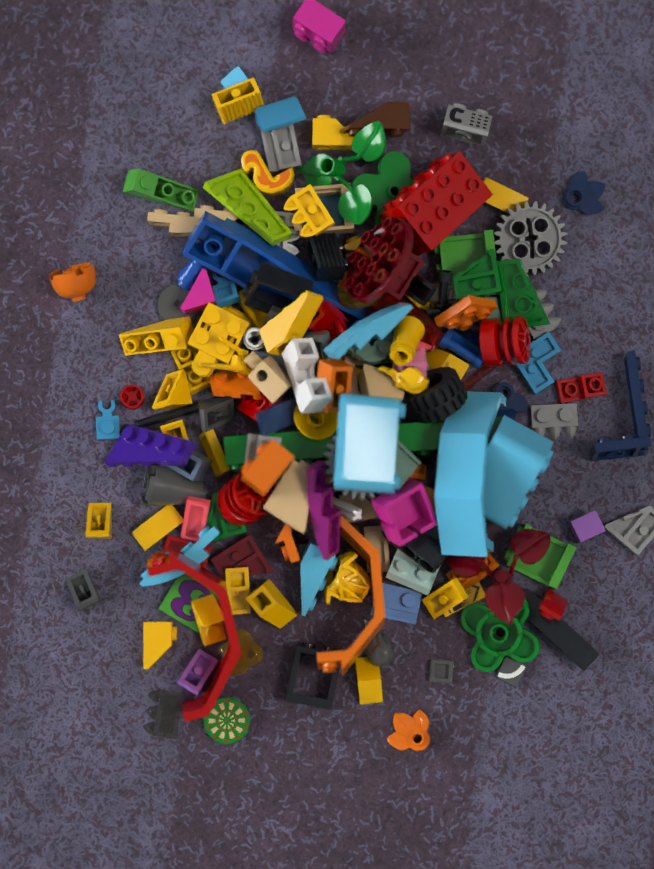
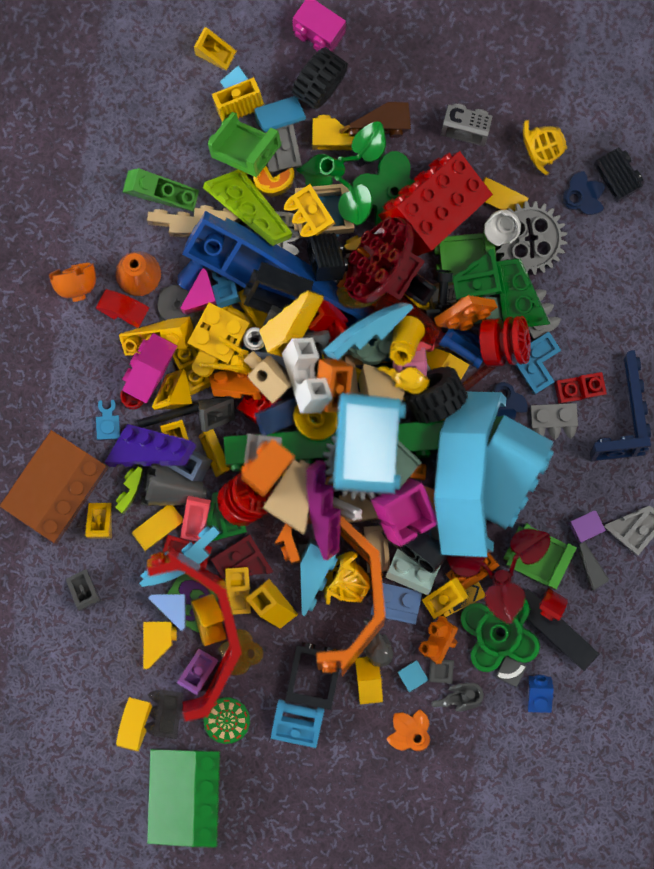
(54, 487): none -> dark orange slope
(122, 306): none -> red slope
(132, 724): none -> yellow slope
(133, 482): none -> lime slope
(138, 273): none -> orange cone
(148, 367): none -> dark pink brick
(173, 607): none -> light blue slope
(183, 798): none -> slope
(214, 49): none -> yellow slope
(243, 145): none -> bright green panel
(297, 730): none -> dark azure plate
(320, 78): none -> black tyre
(412, 676): none -> medium azure slope
(440, 640): none -> orange hips
(464, 698): none -> dark grey piece
(502, 227): none -> white hair
(540, 694): none -> blue bracket
(543, 145): none -> yellow piece
(594, 573): none -> dark grey slope
(619, 174): none -> black brick

